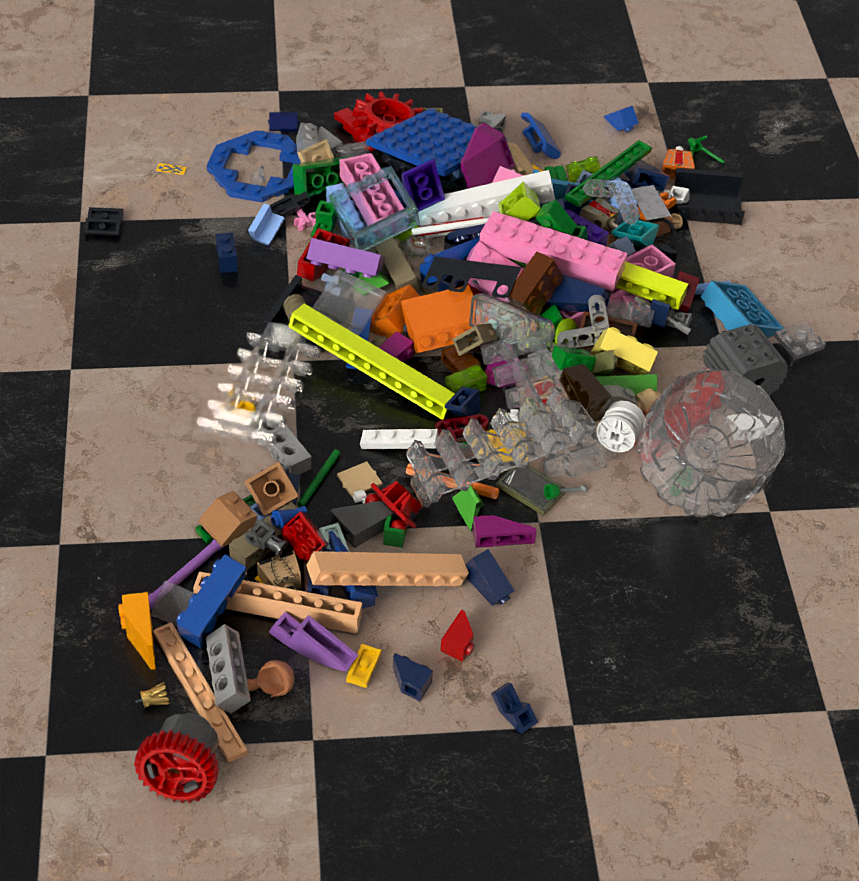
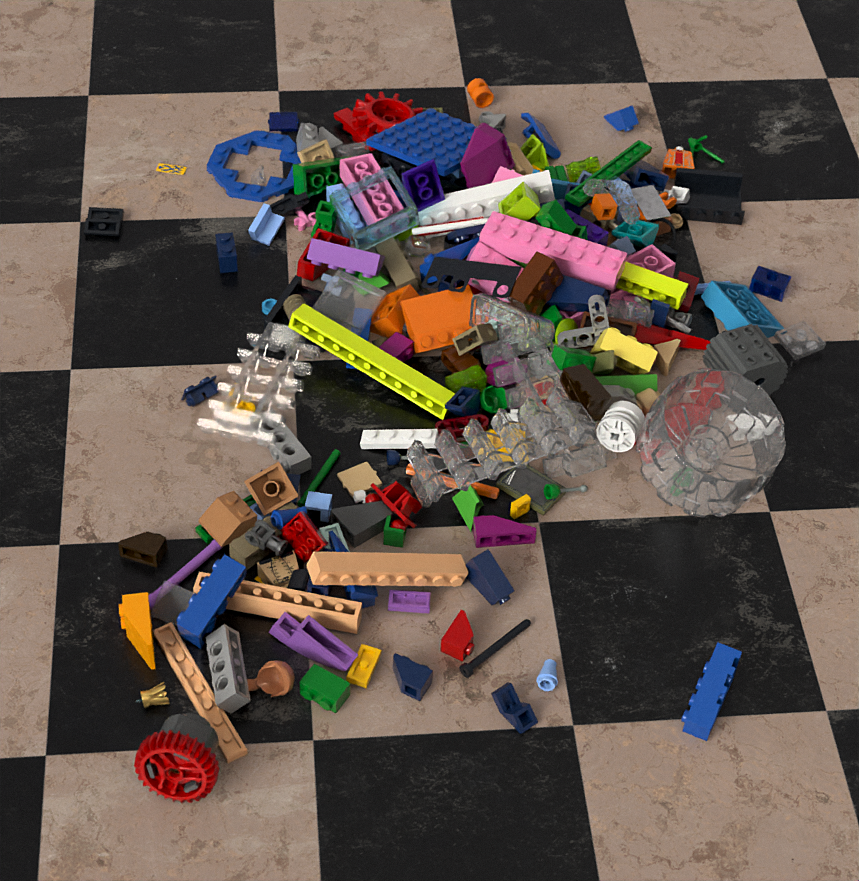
(144, 548): none -> dark brown slope
(194, 393): none -> dark blue hinge
(267, 305): none -> dark azure tile
(299, 579): none -> black slope
(320, 502): none -> light blue panel
(324, 688): none -> green brick
(394, 457): none -> dark blue hinge
(409, 601): none -> medium lavender plate
(467, 668): none -> black bar
(480, 93): none -> orange wheel
(493, 399): none -> green hair
(520, 506): none -> yellow tile
(535, 152): none -> lime slope
(547, 677): none -> light blue cone
(603, 206): none -> orange brick
(659, 335): none -> red wedge
(666, 355): none -> tan slope
(711, 691): none -> blue wedge
(770, 283): none -> clear blue brick

